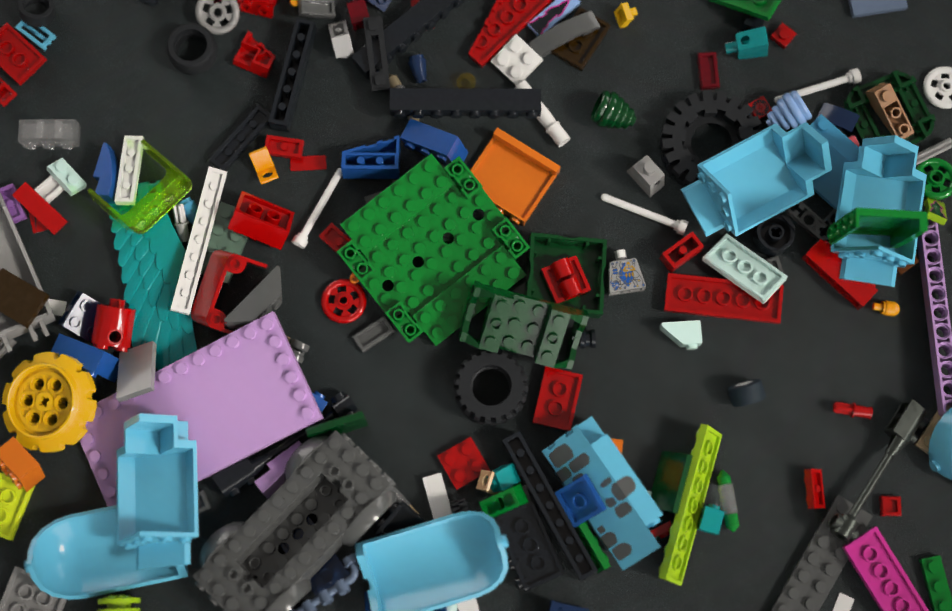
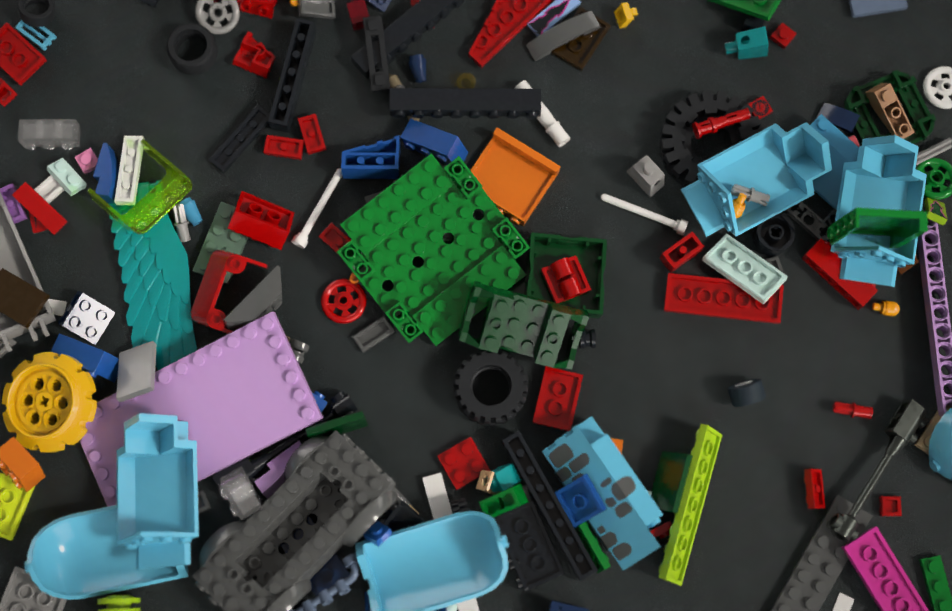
(87, 160): none -> bright pink plate
(113, 318): red cylinder -> none
(198, 241): white plate -> none
(241, 493): none -> clear brick
(263, 164): light orange bracket -> none
(308, 163): red sticker -> none
(312, 134): none -> red plate
(341, 39): light grey slope -> none
(377, 533): none -> blue plate
(516, 60): white plate -> none
(612, 111): dark green piece -> none
(624, 275): torso -> none
(684, 333): light aqua slope -> none
(708, 70): dark red tile -> none
(711, 519): teal brick -> none
(712, 124): none -> red pin
(728, 500): piece -> none
(739, 205): none -> light orange cylinder
(752, 195): none -> light grey axle
(789, 111): light blue piece -> none
(852, 76): white piece -> none

